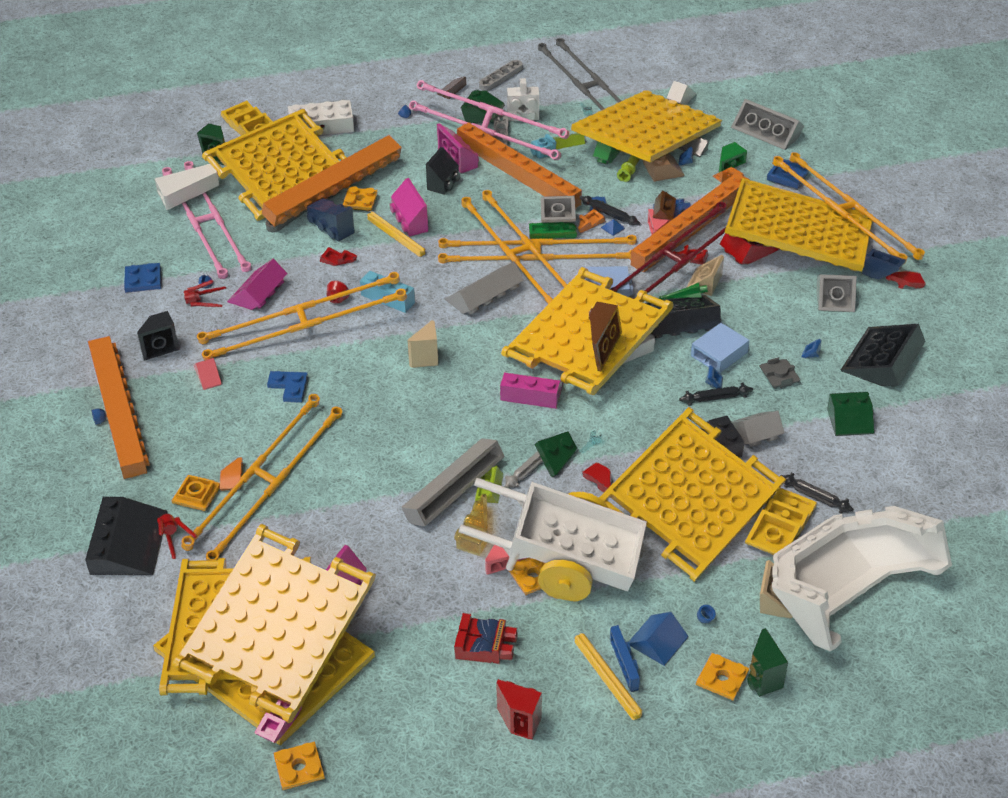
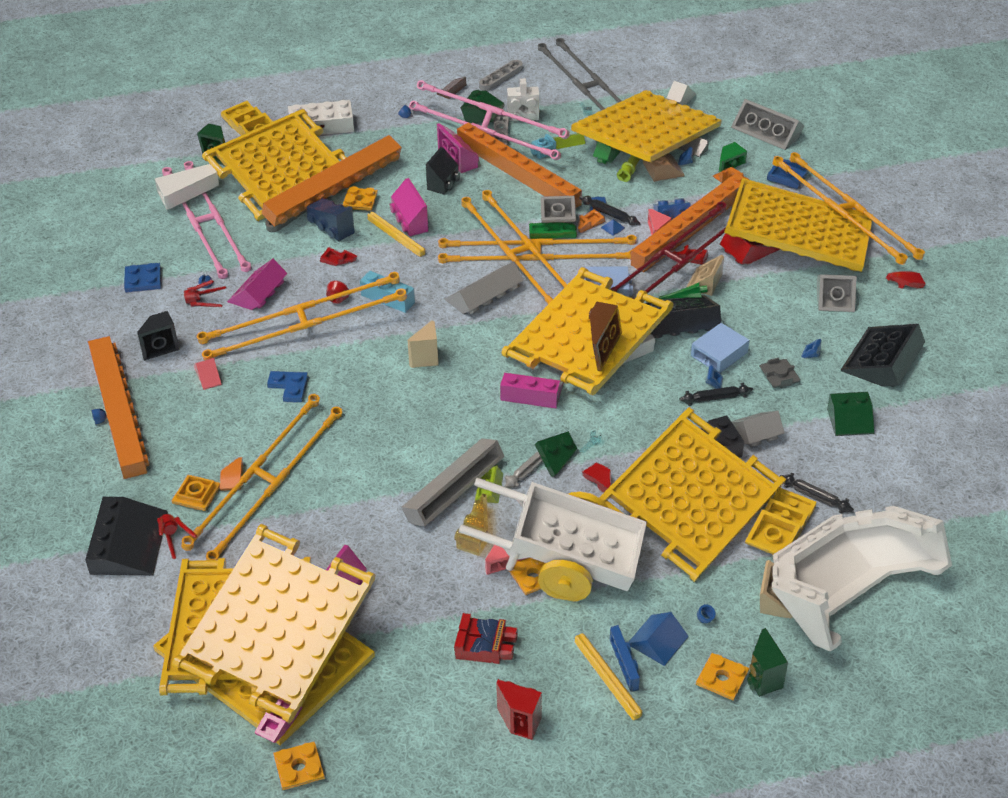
(664, 206): reddish brown slope -> none
(881, 264): dark blue slope -> none

